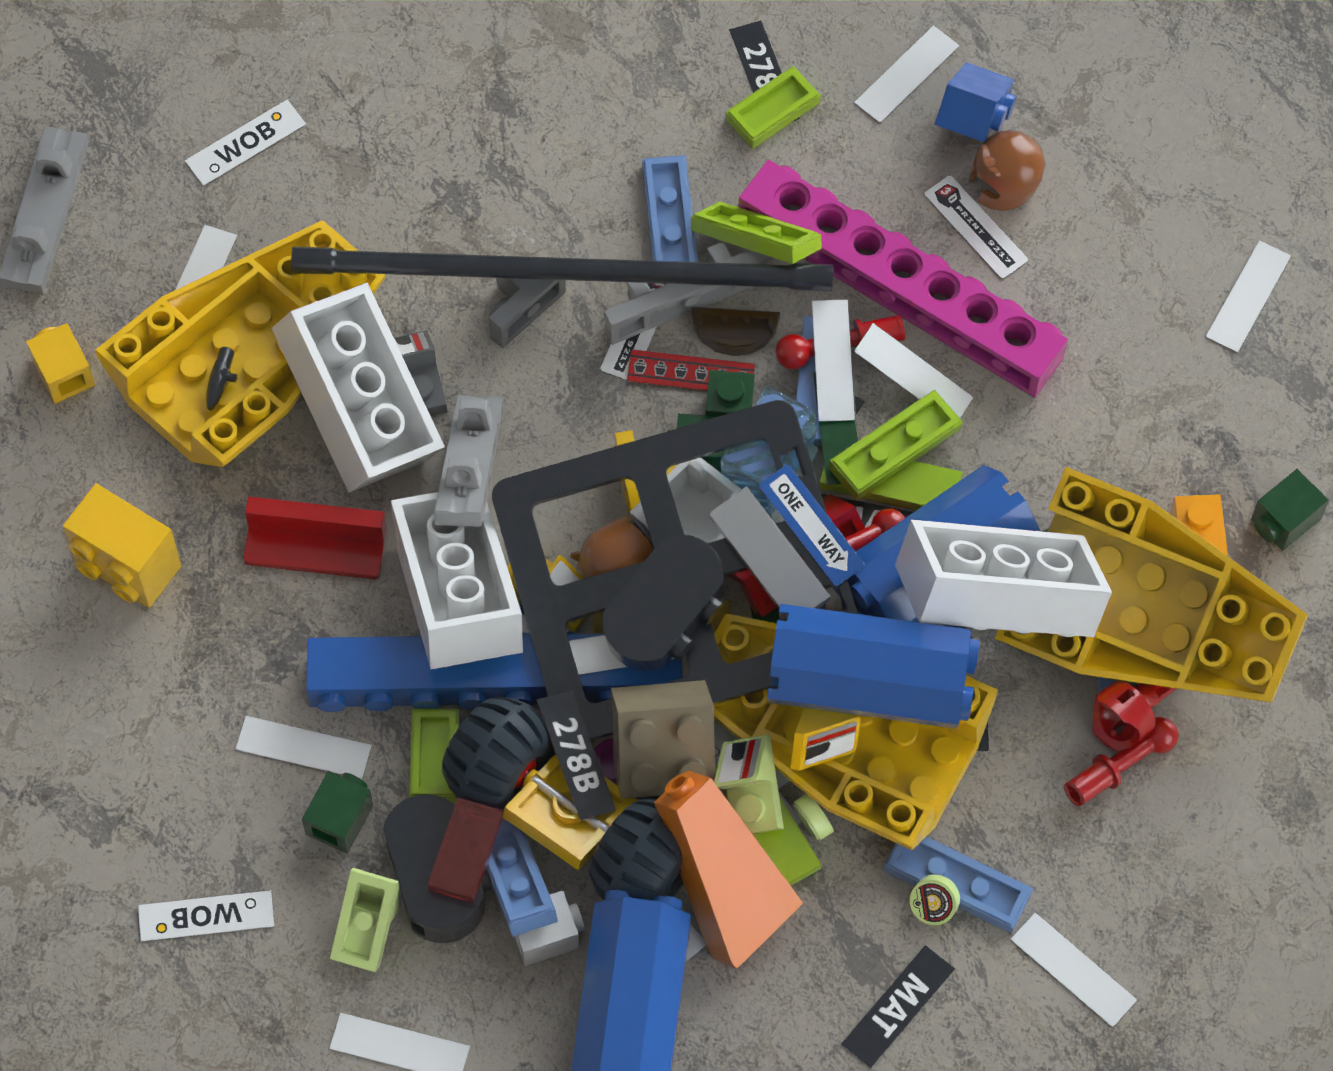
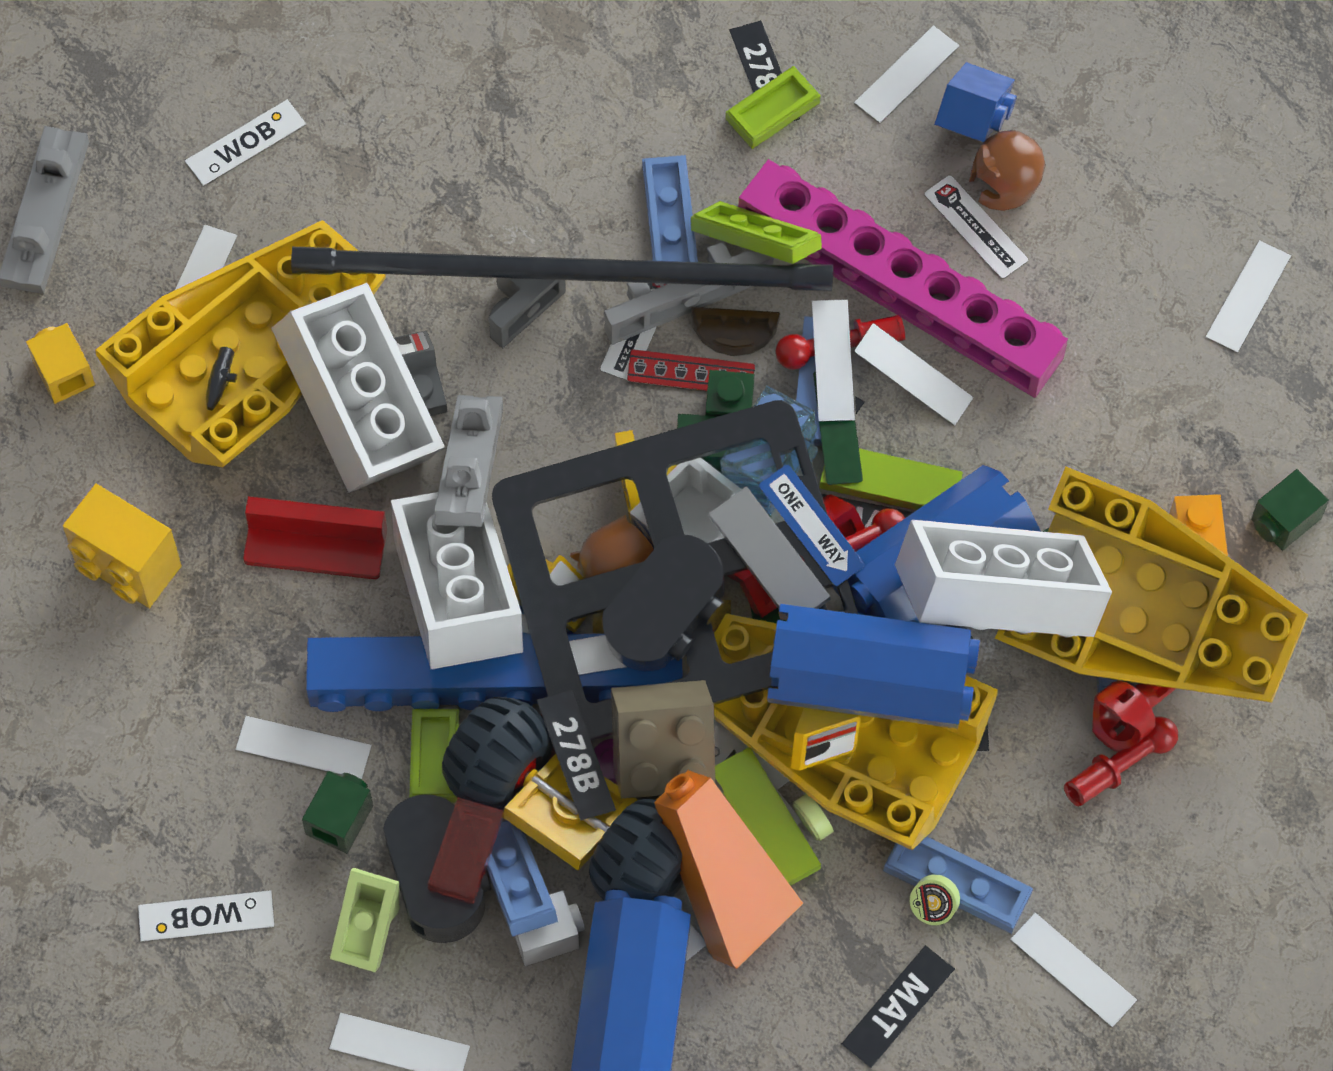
(751, 782): yellowish green slope -> none
(895, 444): lime tile -> none

